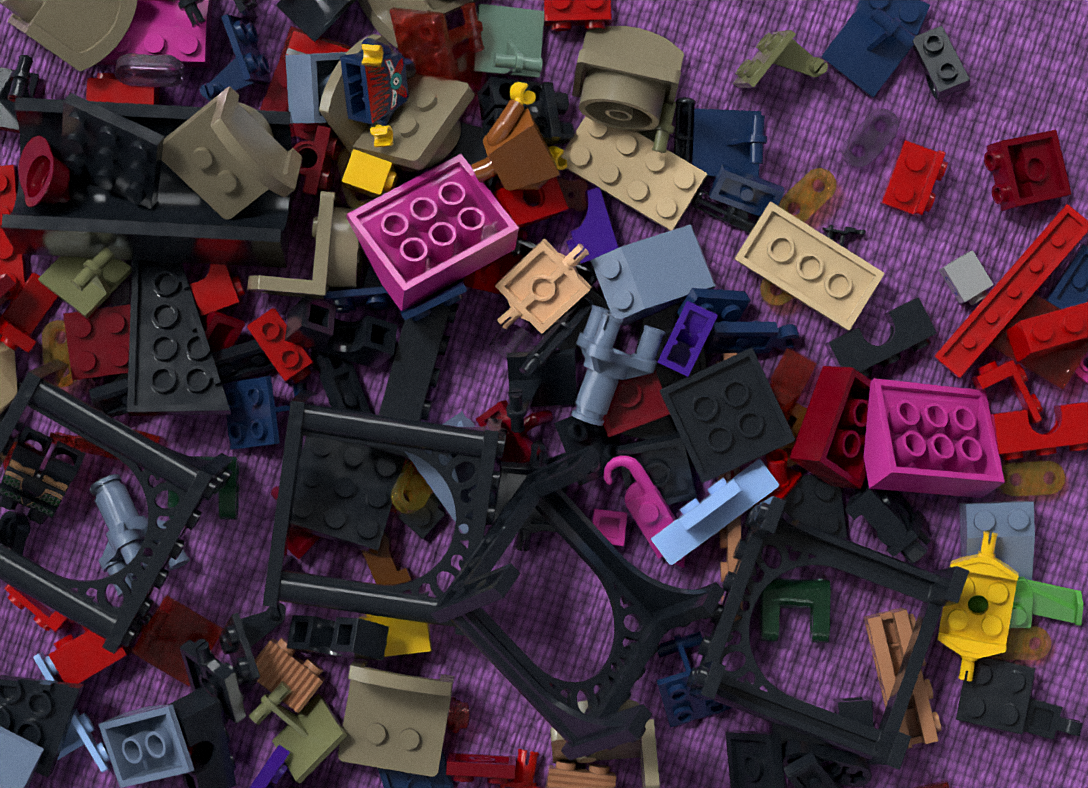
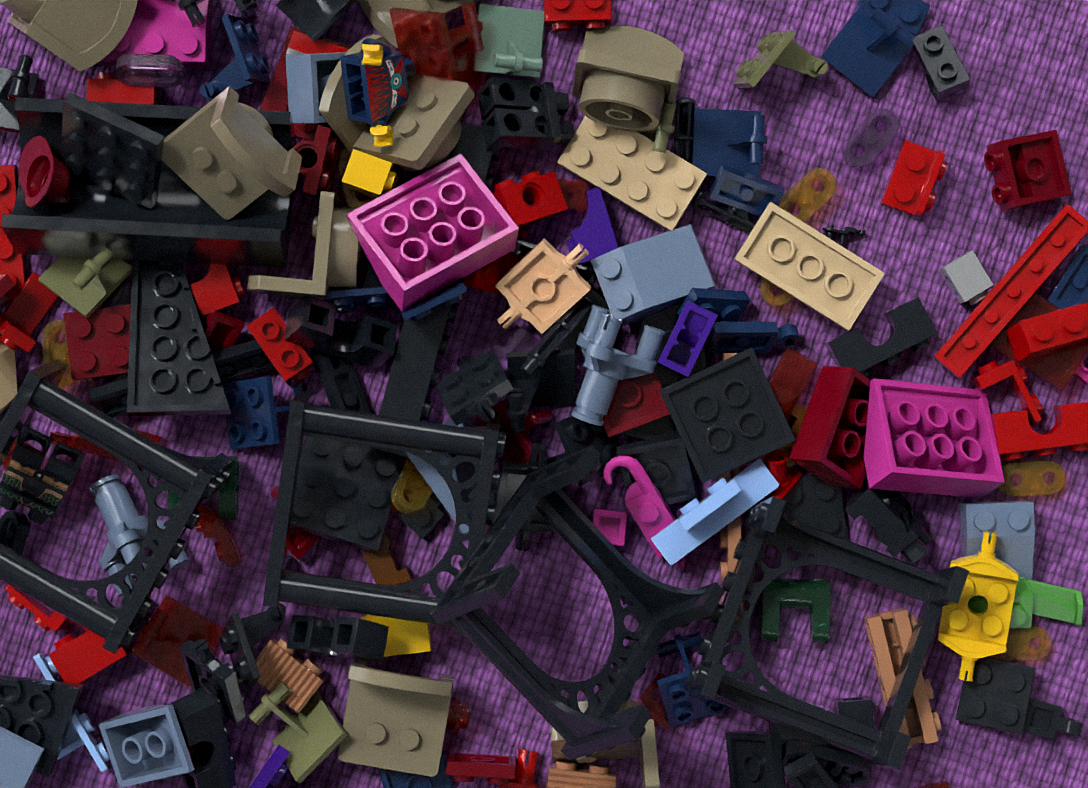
(226, 546): none -> clear red slope
(474, 387): none -> black plate
(518, 148): dark orange torso -> none
(657, 710): none -> clear red bracket

